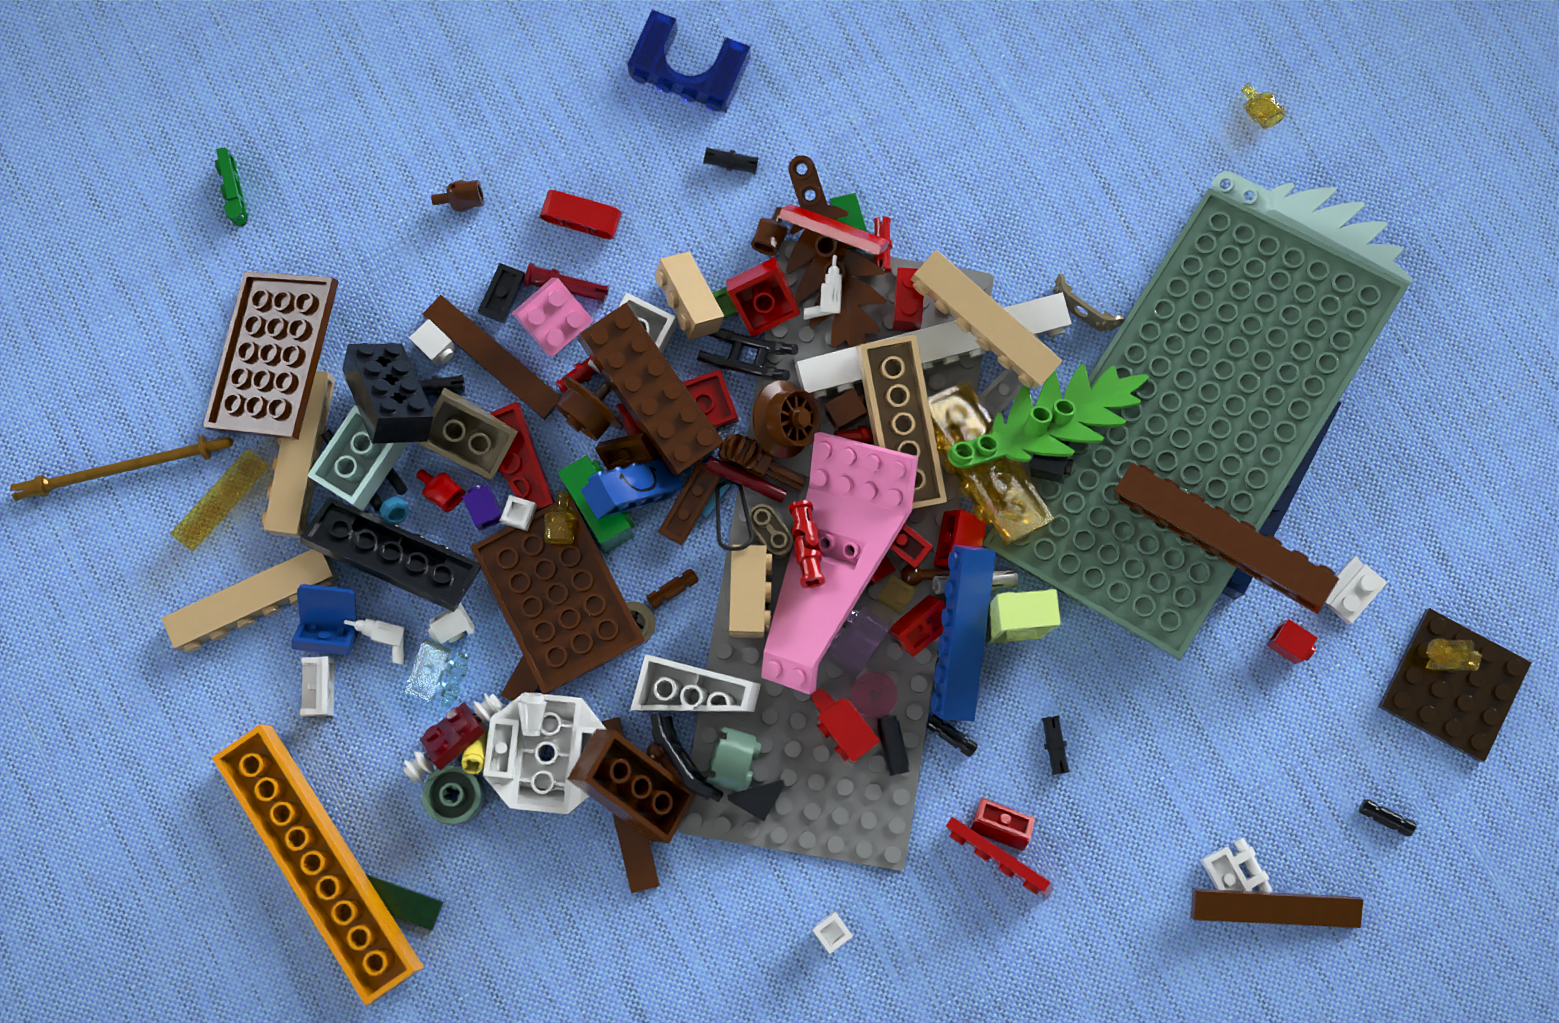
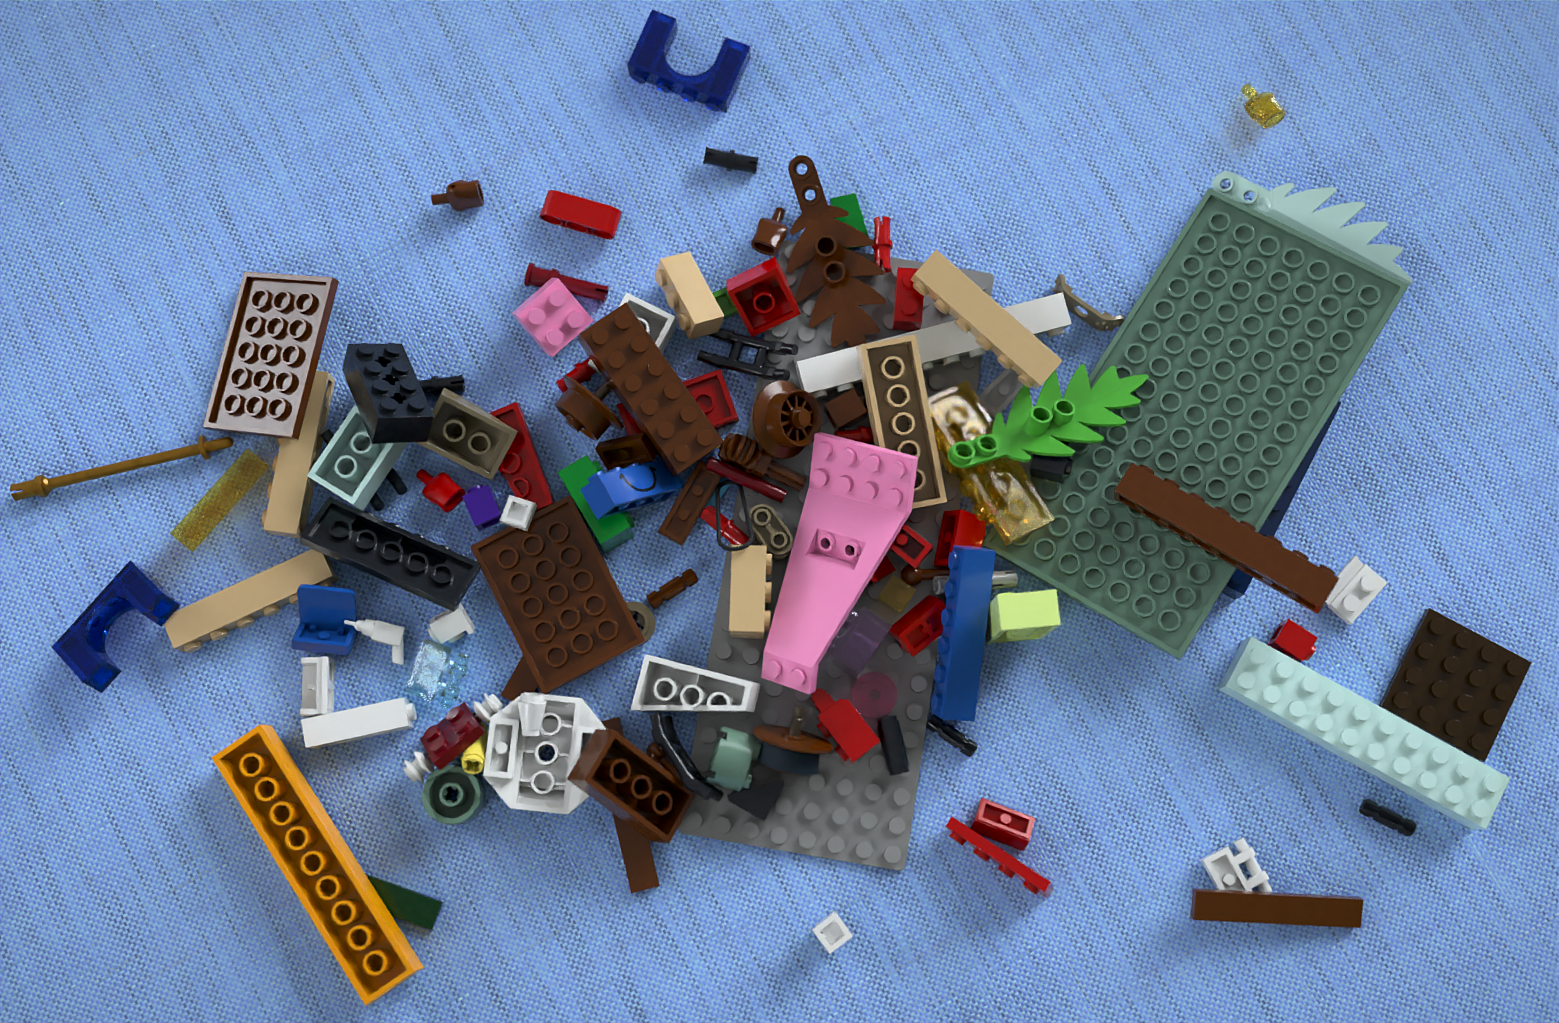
(84, 641): none -> clear blue arch
(231, 189): green hinge -> none
(358, 723): none -> white brick
(394, 510): dark azure tile -> none
(433, 343): white brick -> none
(492, 357): reddish brown tile -> none
(501, 293): black plate -> none
(560, 522): clear yellow piece -> none
(728, 529): none -> red axle
(791, 748): none -> piece
(806, 544): red piece -> none
(830, 294): white piece -> none
(834, 229): tile -> none
(1055, 745): black pin -> none
(1364, 734): none -> light aqua brick
(1452, 655): clear yellow hips -> none

